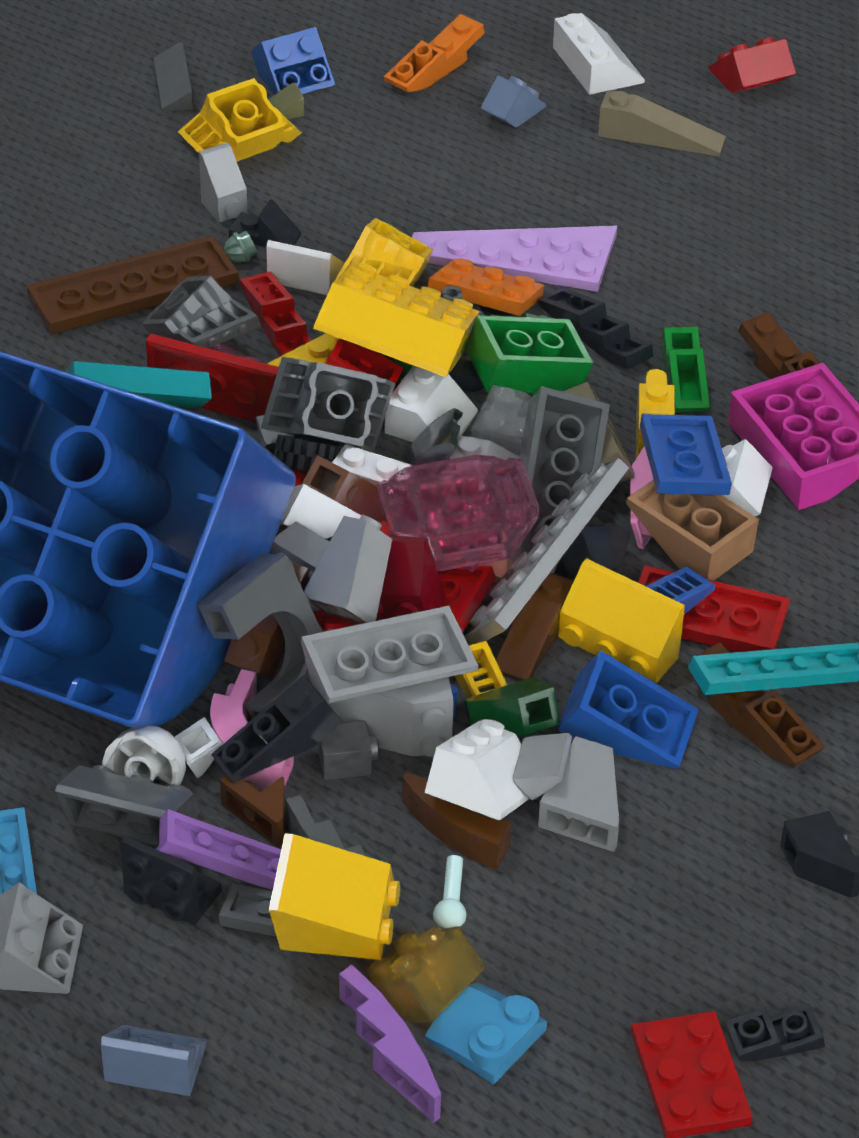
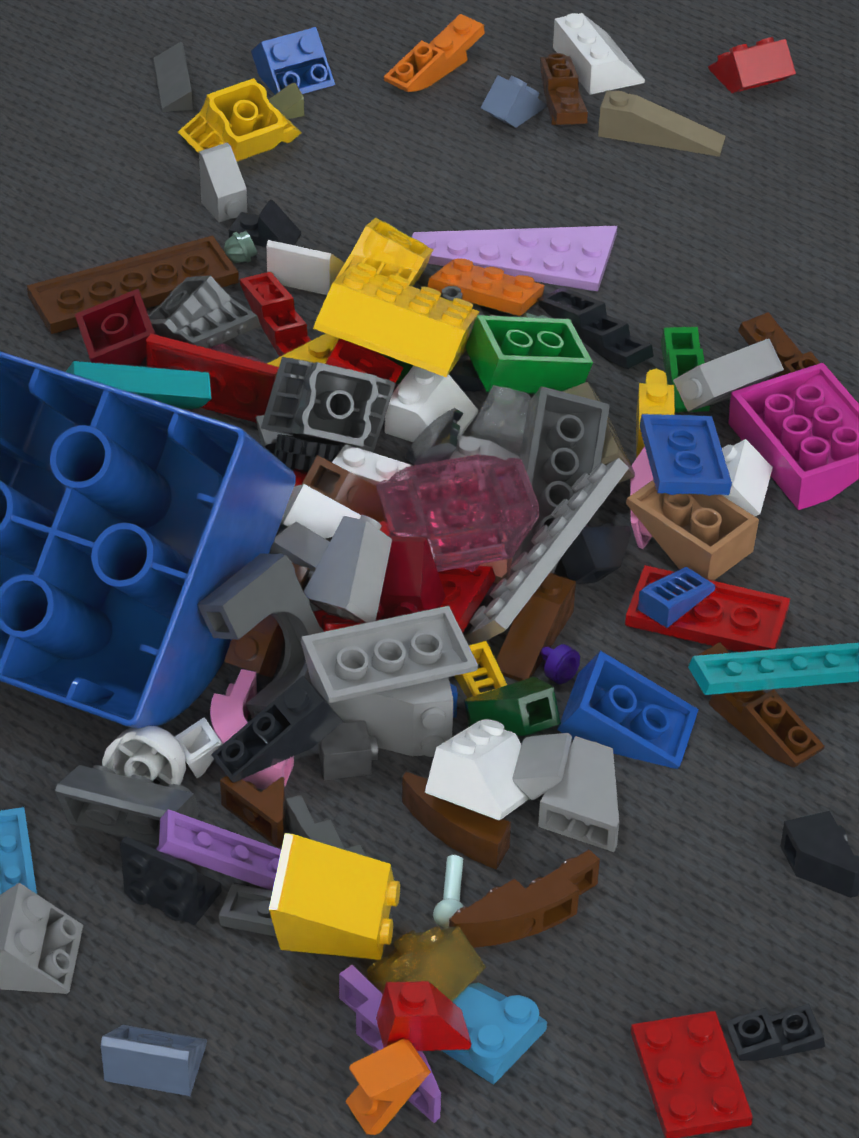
(116, 330): none -> dark red slope
(385, 1084): none -> orange slope
(421, 1015): none -> red slope
(520, 912): none -> reddish brown slope
(560, 663): none -> dark purple tile
(562, 91): none -> reddish brown slope
(622, 620): yellow slope -> none
(718, 378): none -> light grey slope

